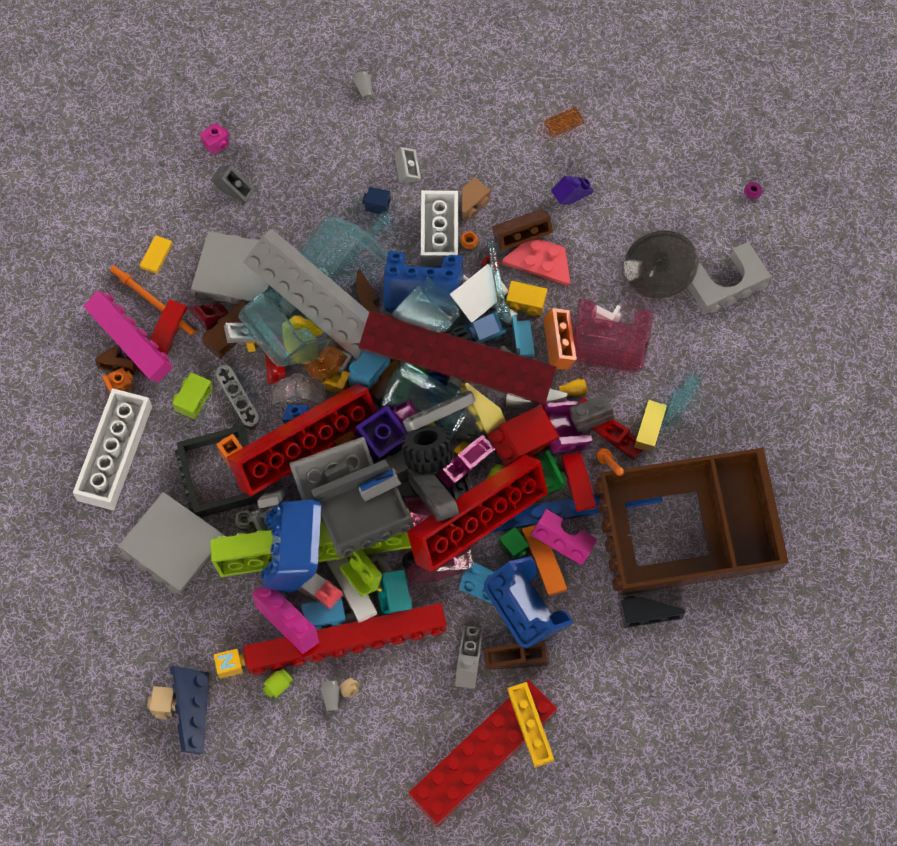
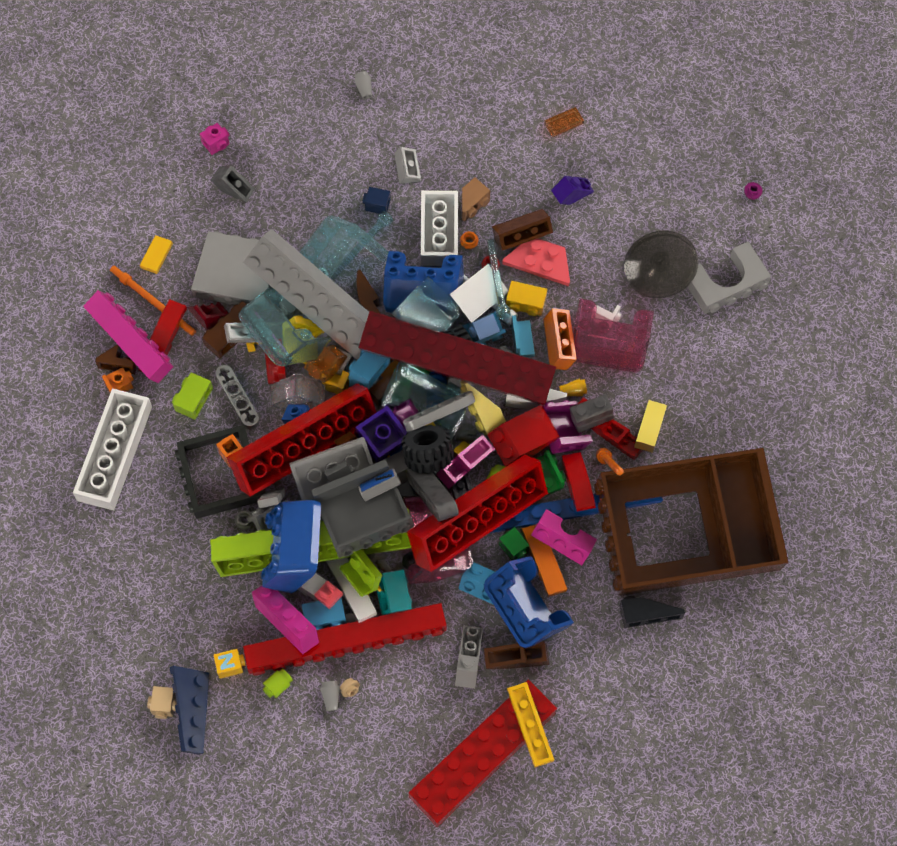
(169, 543): light grey panel -> none
(682, 399): clear light blue slope -> none

